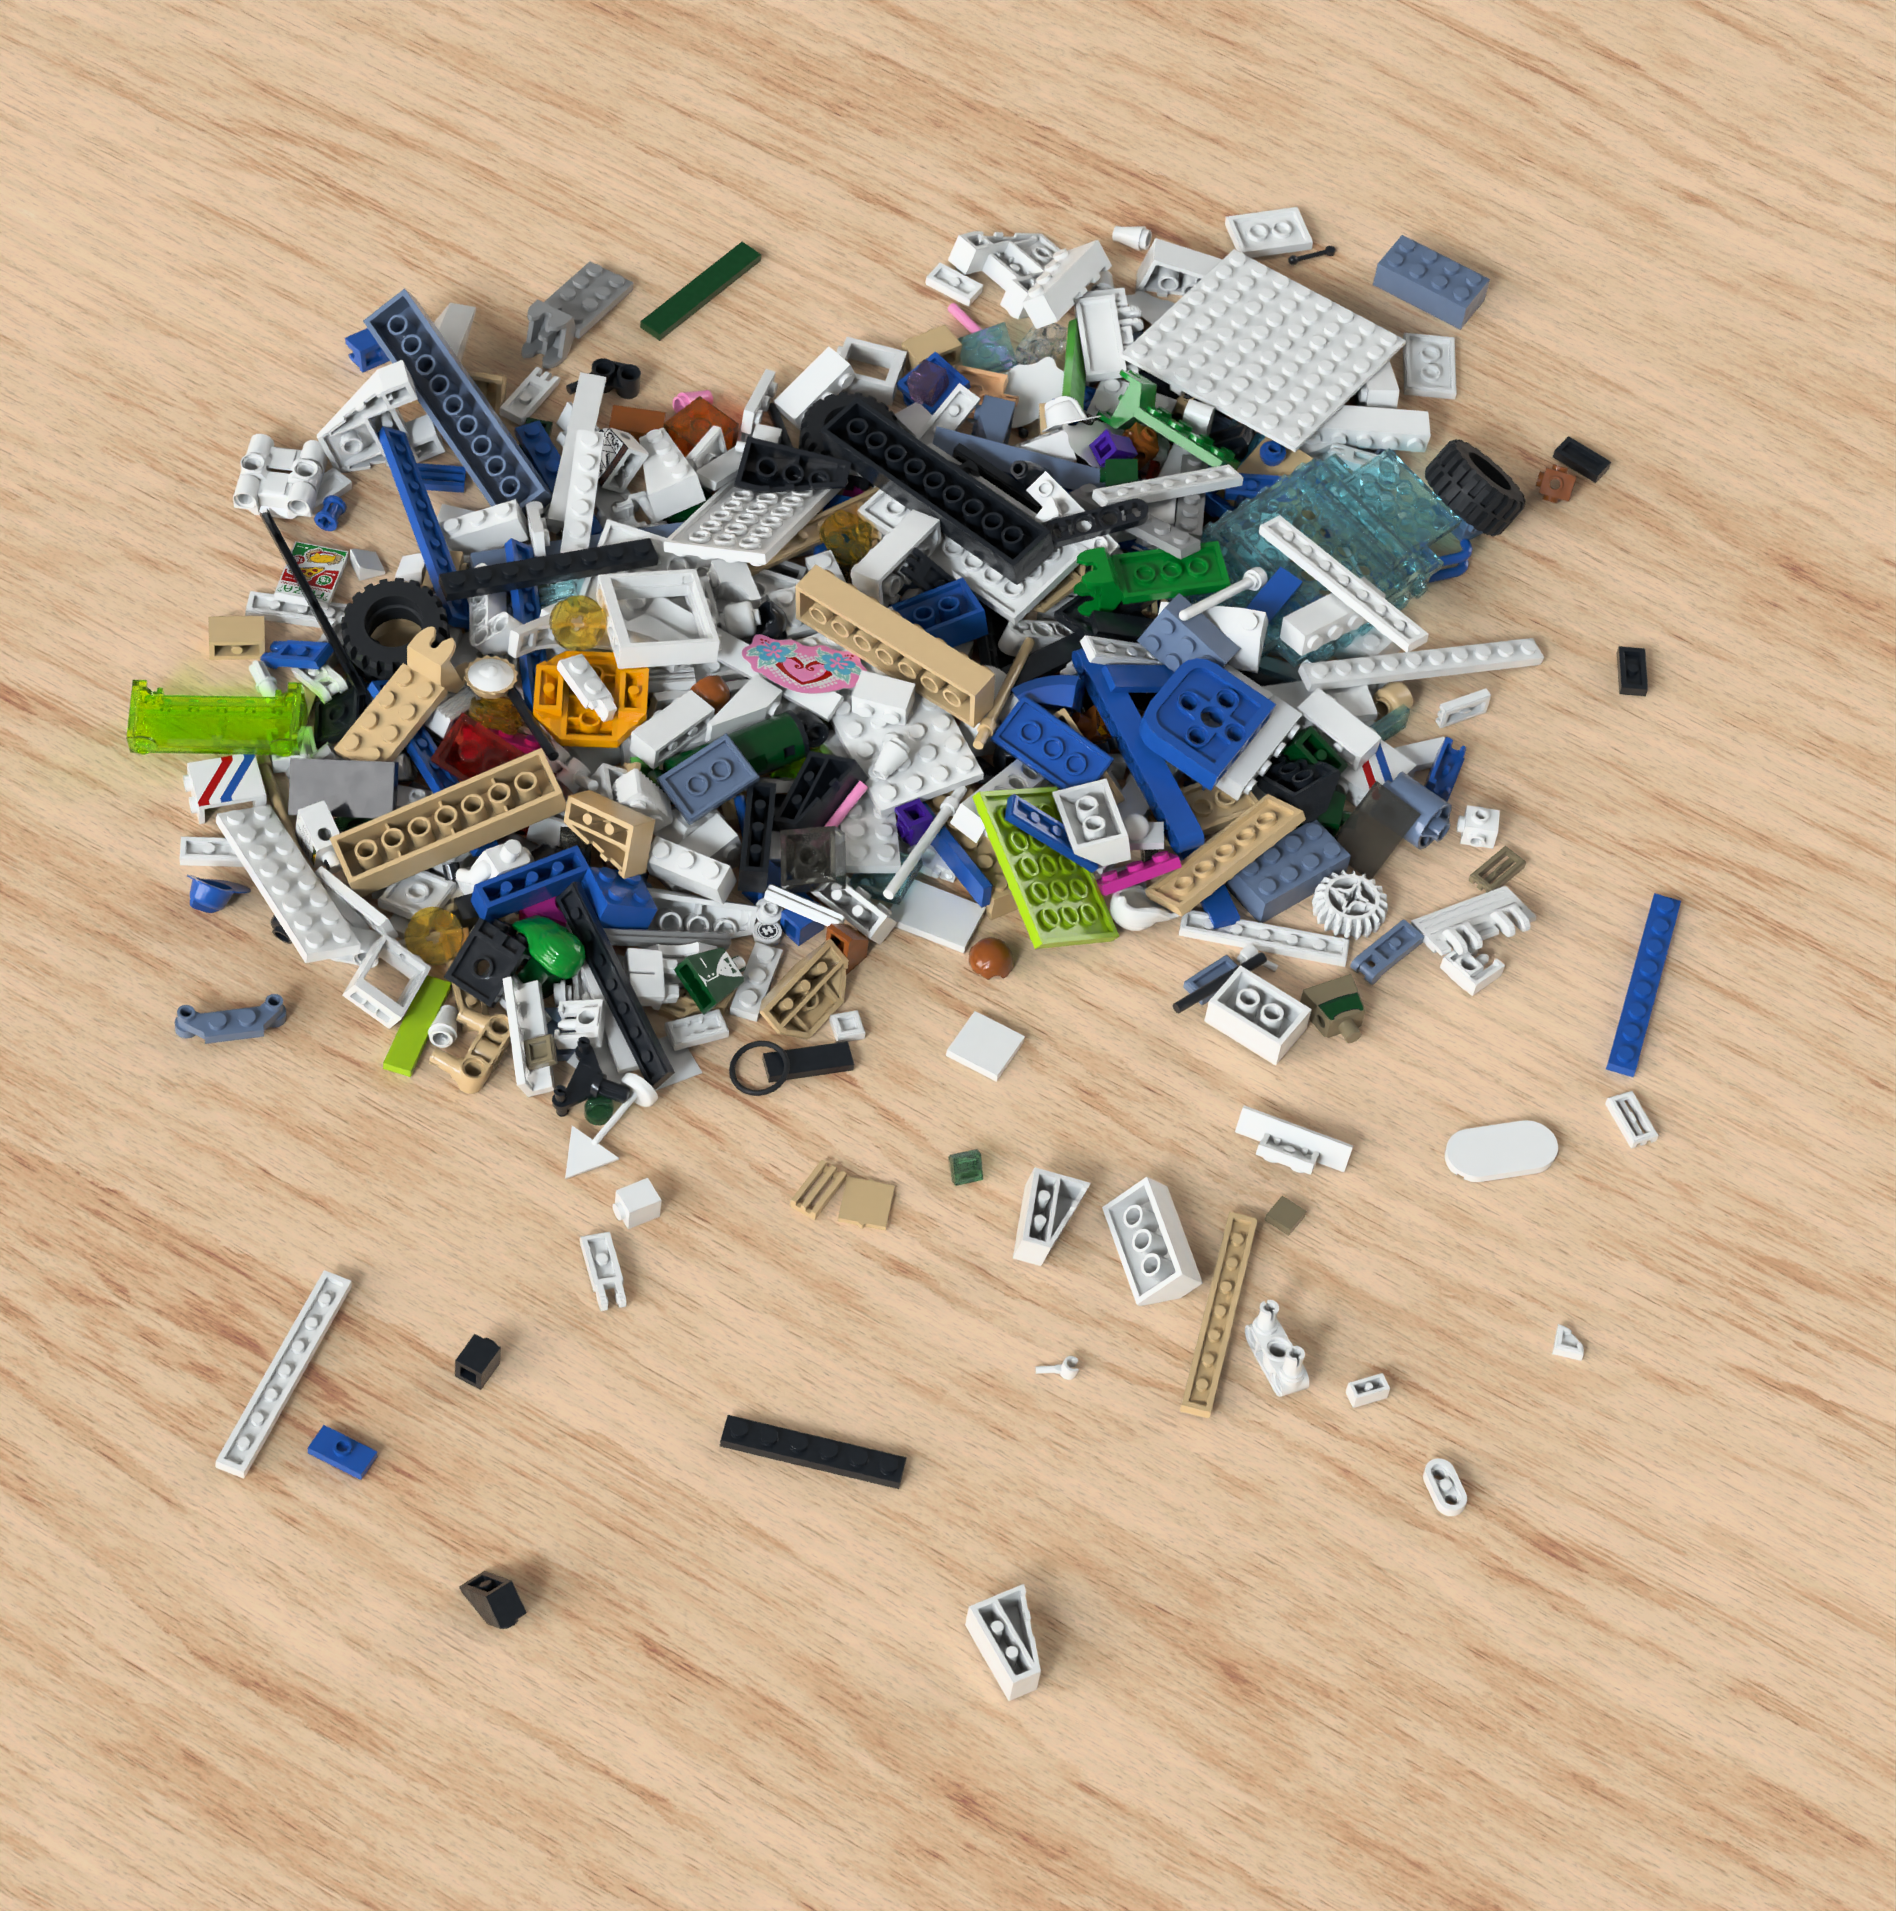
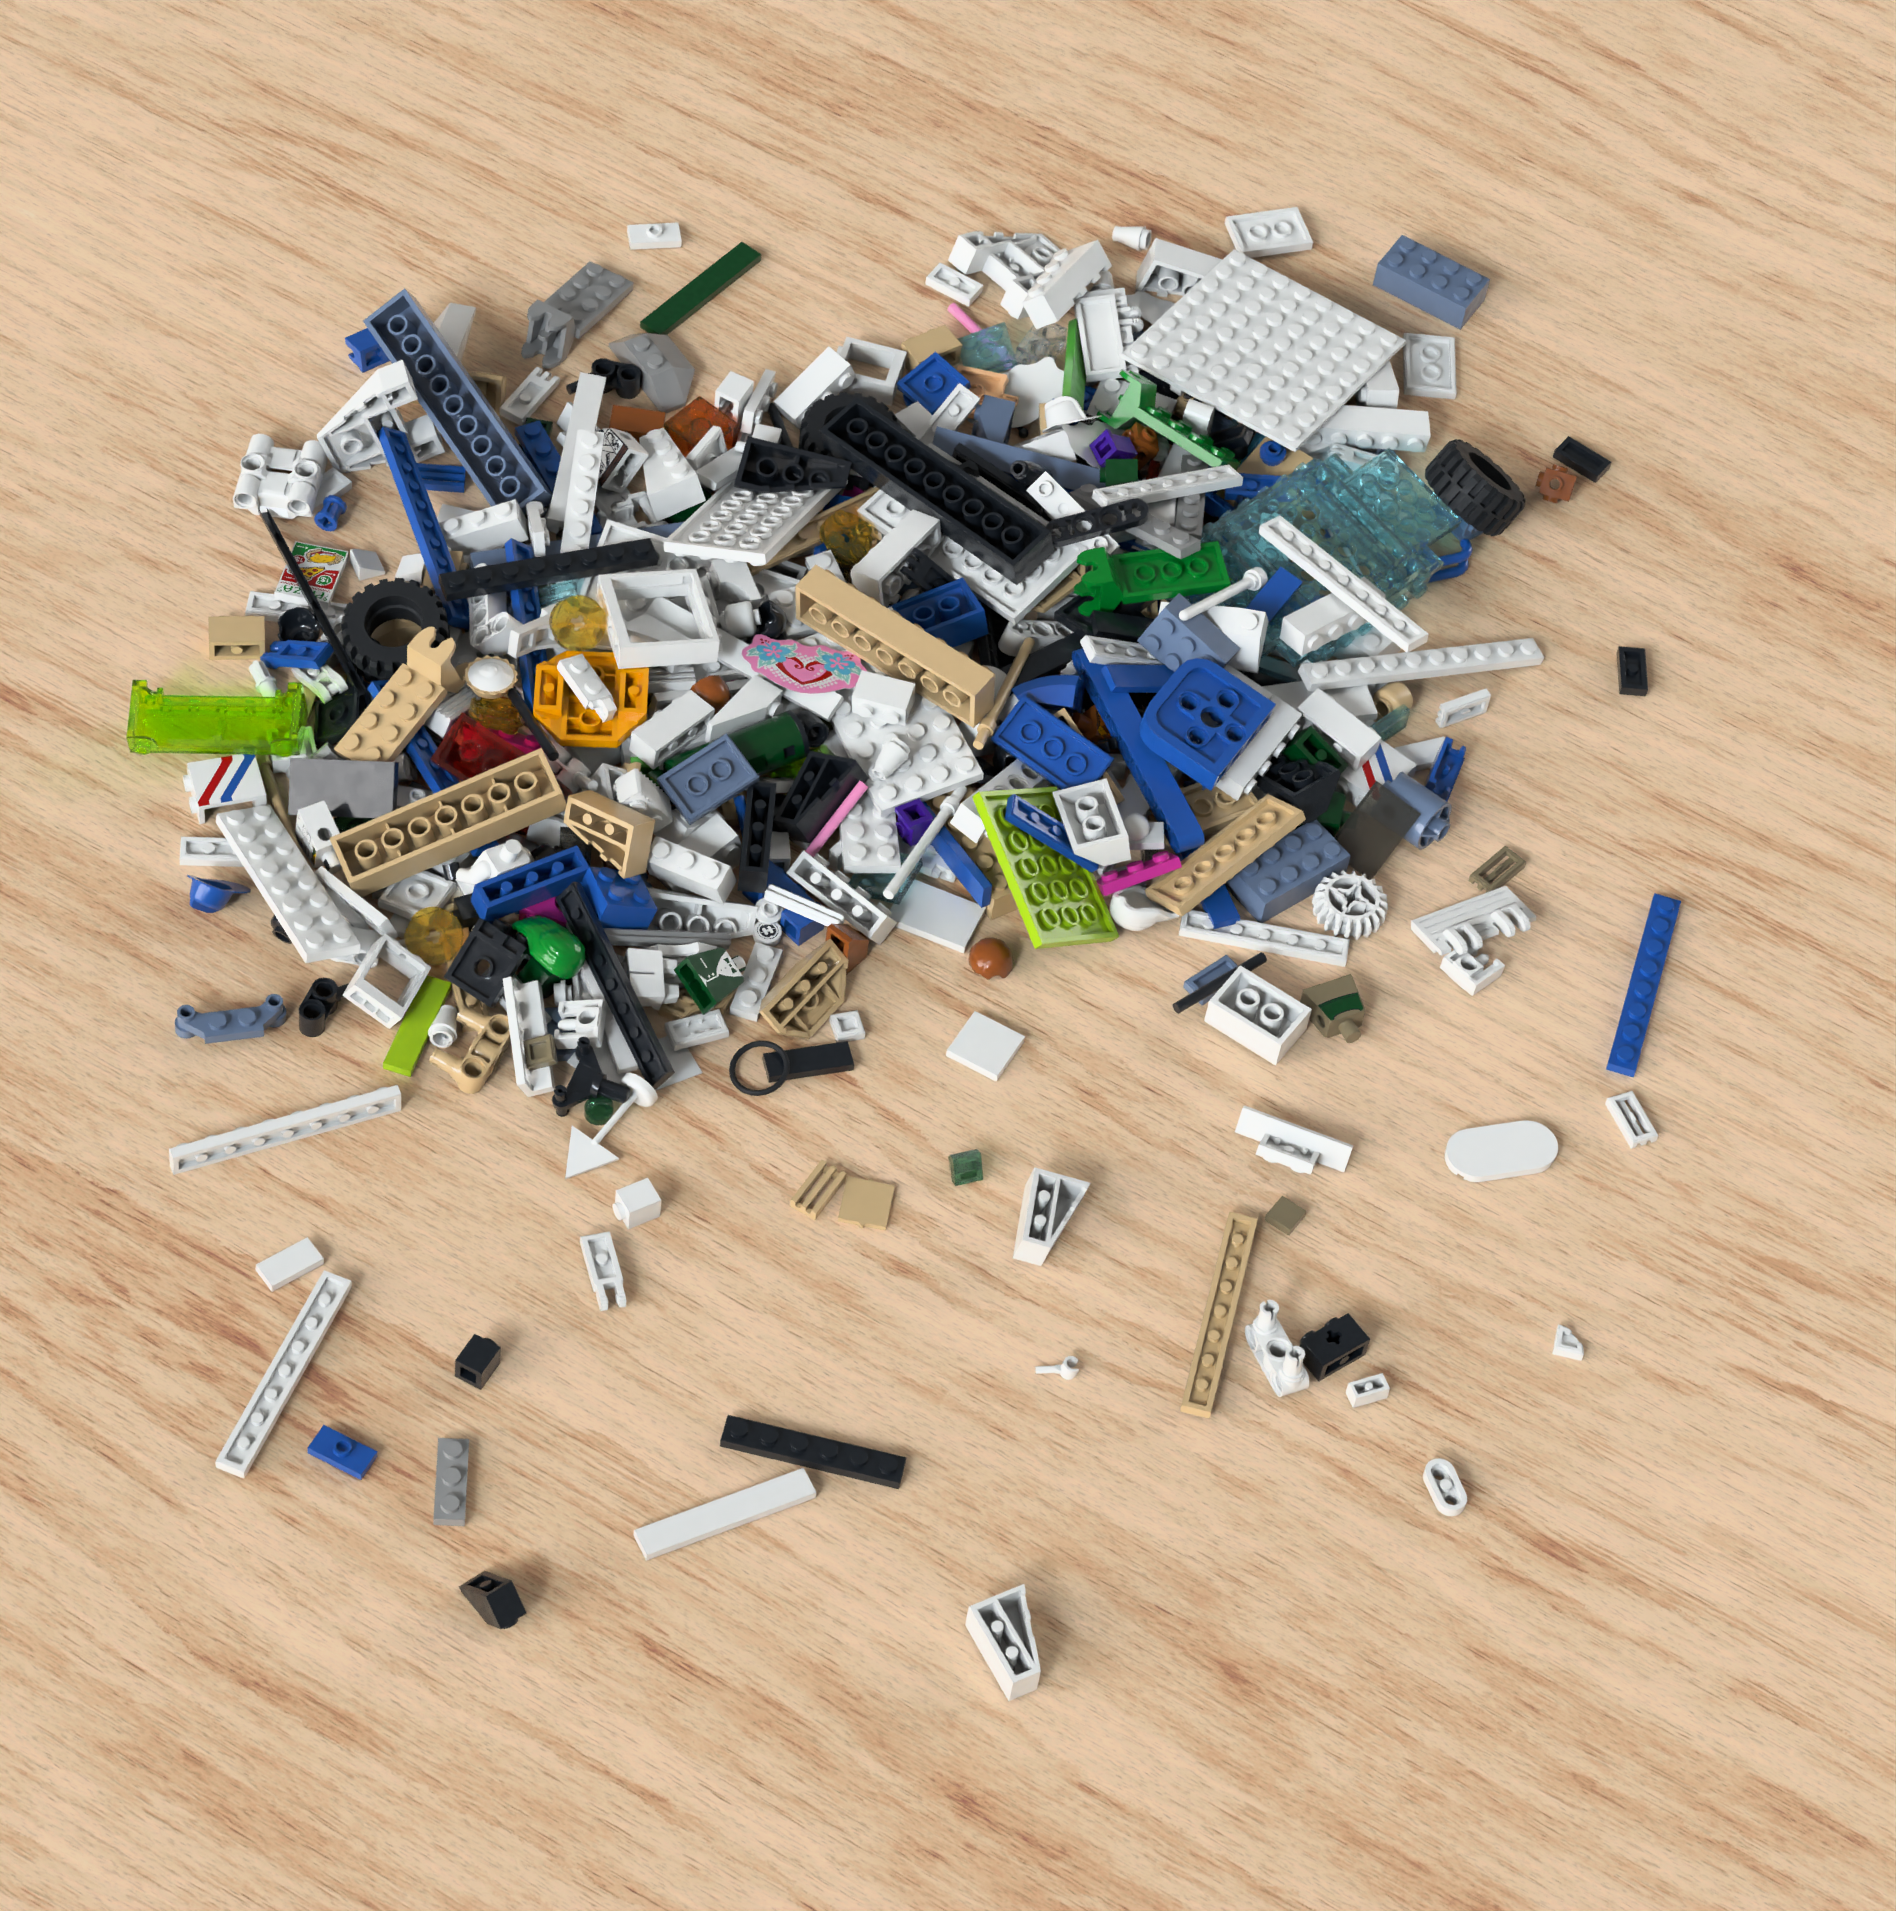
(284, 1129): none -> white plate
(289, 1264): none -> white tile
(298, 625): none -> black hair
(317, 1008): none -> black beam
(451, 1482): none -> light grey plate
(654, 236): none -> white plate
(663, 368): none -> light grey wedge
(685, 398): bright pink cone -> none
(724, 1514): none -> white tile
(733, 396): none -> white brick
(813, 859): clear smoke brick -> none
(927, 383): clear purple brick -> none
(1049, 512): white slope -> none
(1152, 1243): white slope -> none
(1250, 951): white hand -> none
(1329, 251): black hinge -> none
(1333, 1346): none -> black brick
(1387, 951): sand blue plate -> none
(1478, 826): white brick -> none

